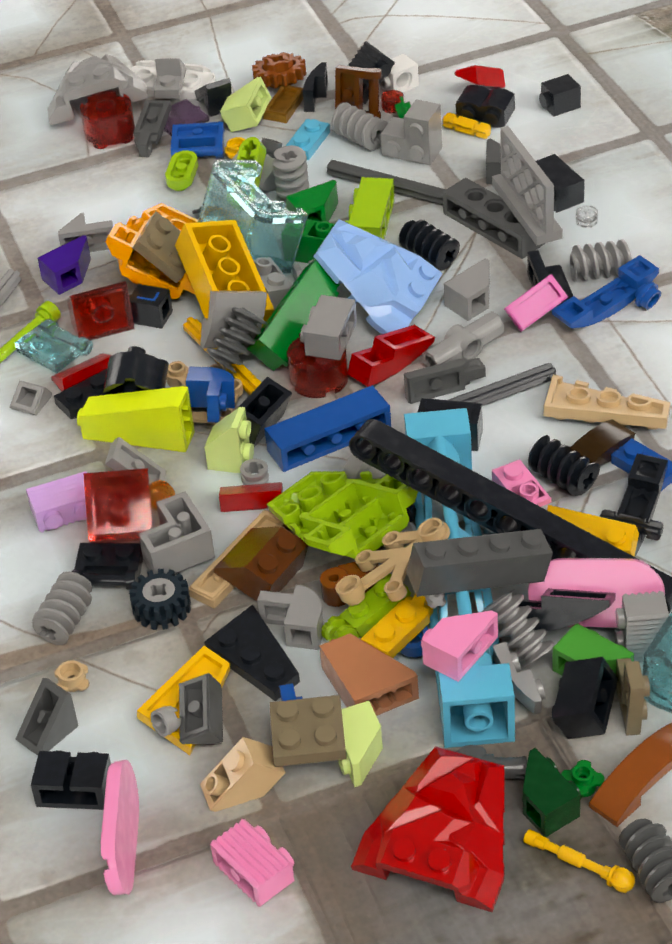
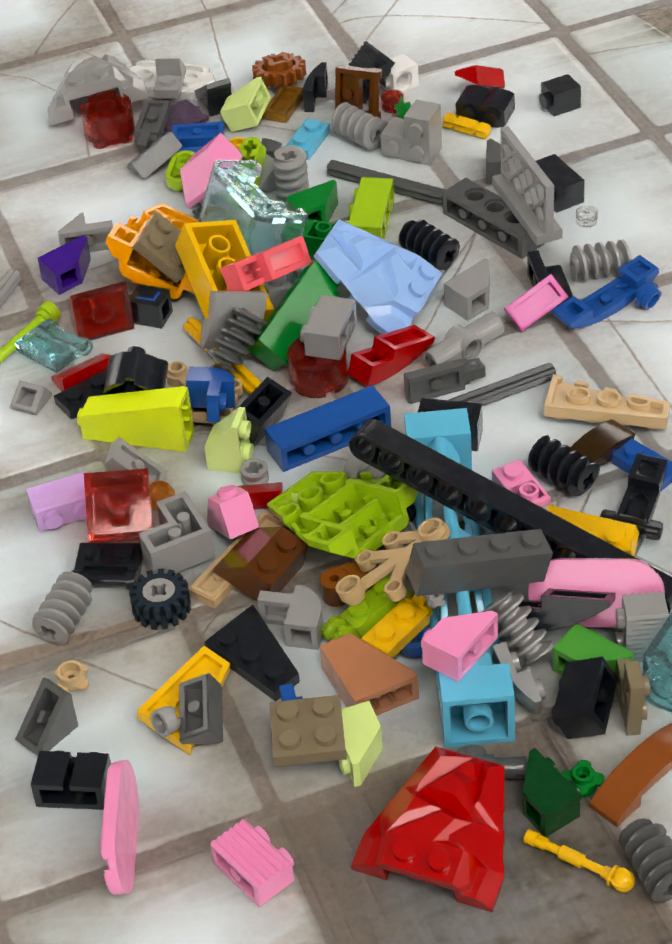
(155, 155): none -> slope
(198, 168): none -> bright pink slope
(231, 512): none -> bright pink slope
(241, 775): tan slope -> none
(266, 265): none -> coral slope

